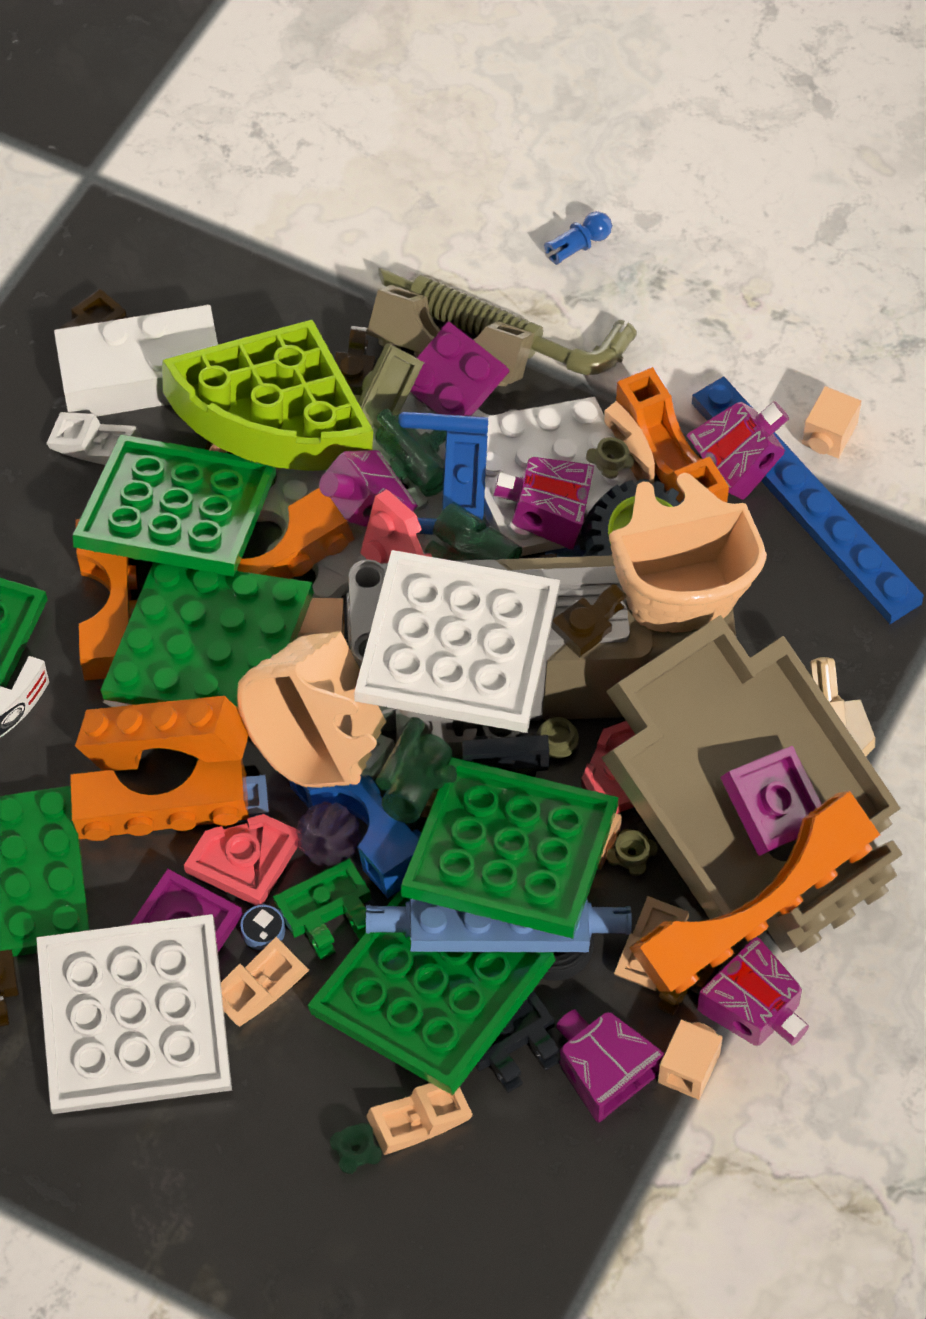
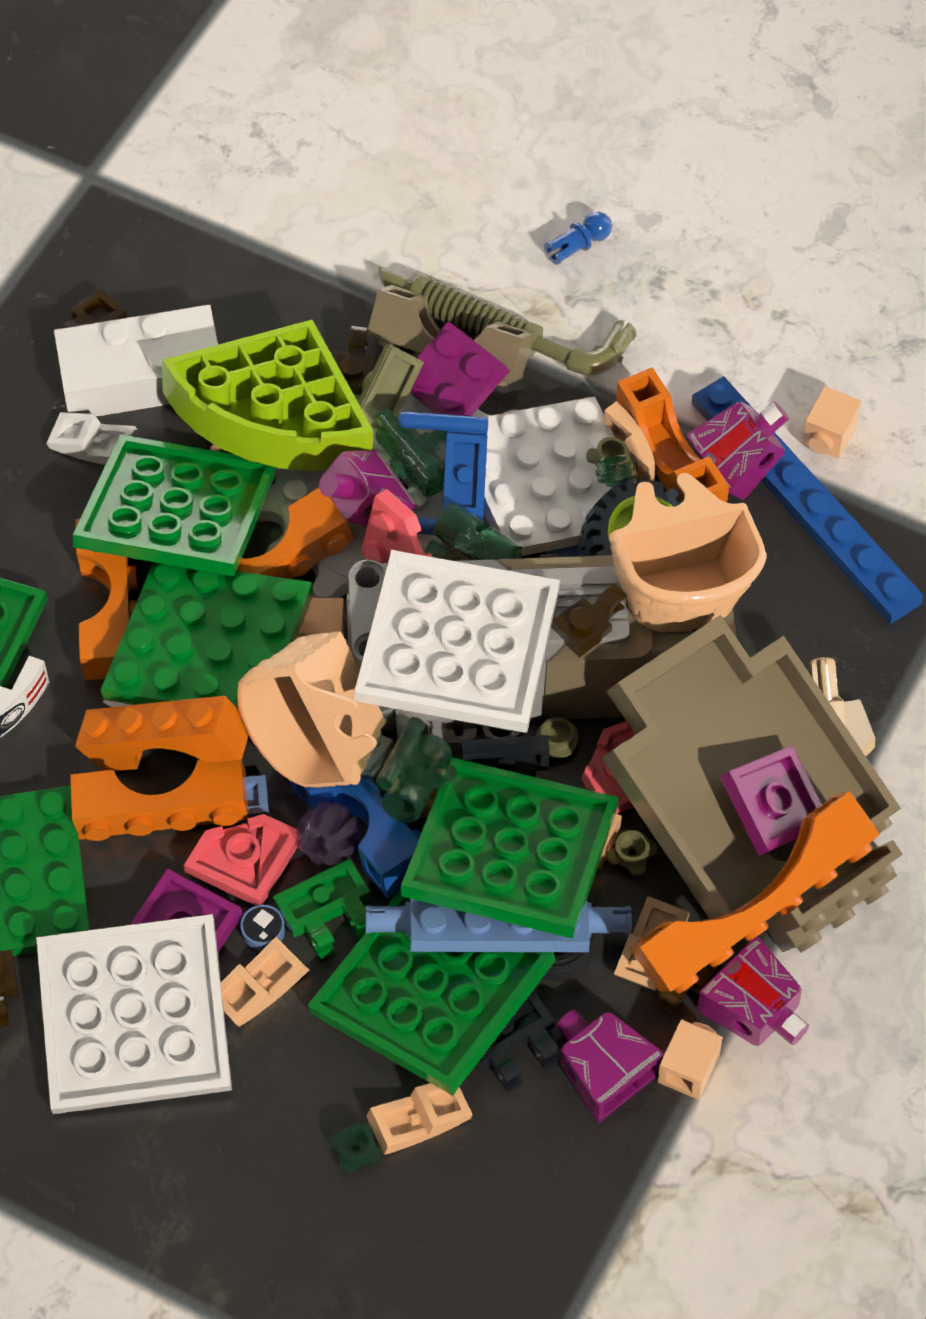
(548, 498): magenta torso -> none
(615, 470): none -> clear green plate

